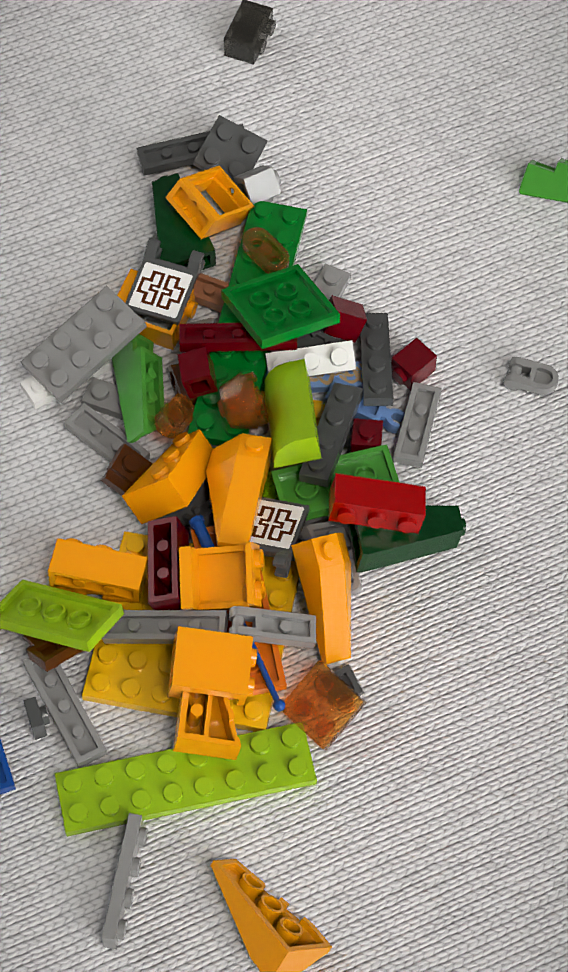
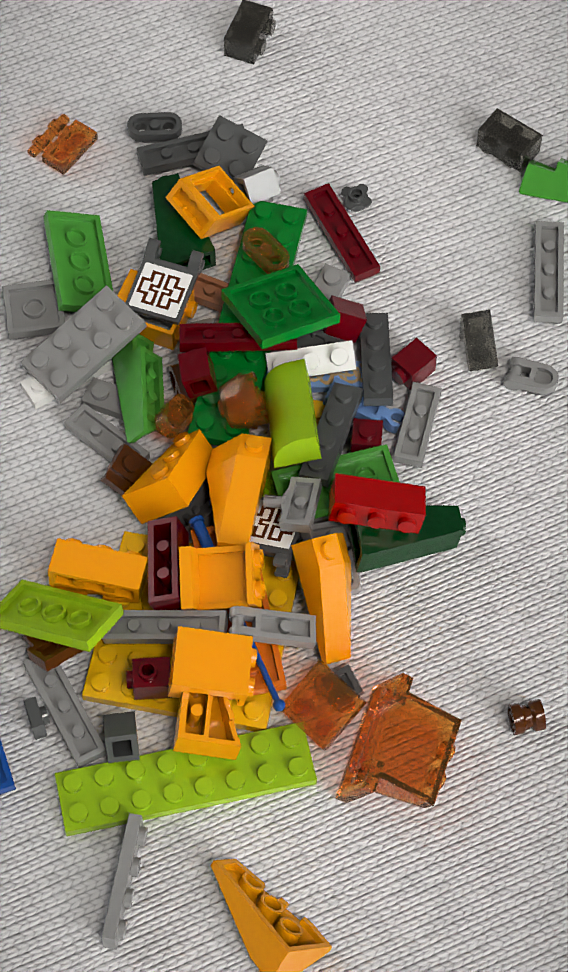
(32, 309): none -> light grey plate
(67, 148): none -> clear orange plate
(76, 257): none -> bright green plate
(121, 737): none -> dark grey brick
(149, 678): none -> dark red brick
(154, 126): none -> dark grey plate
(297, 504): none -> light grey plate
(342, 233): none -> dark red plate
(353, 203): none -> dark grey plate
(400, 747): none -> clear orange windscreen
(478, 339): none -> clear smoke slope
(509, 140): none -> clear smoke brick
(524, 717): none -> reddish brown wheel
(549, 272): none -> light grey plate

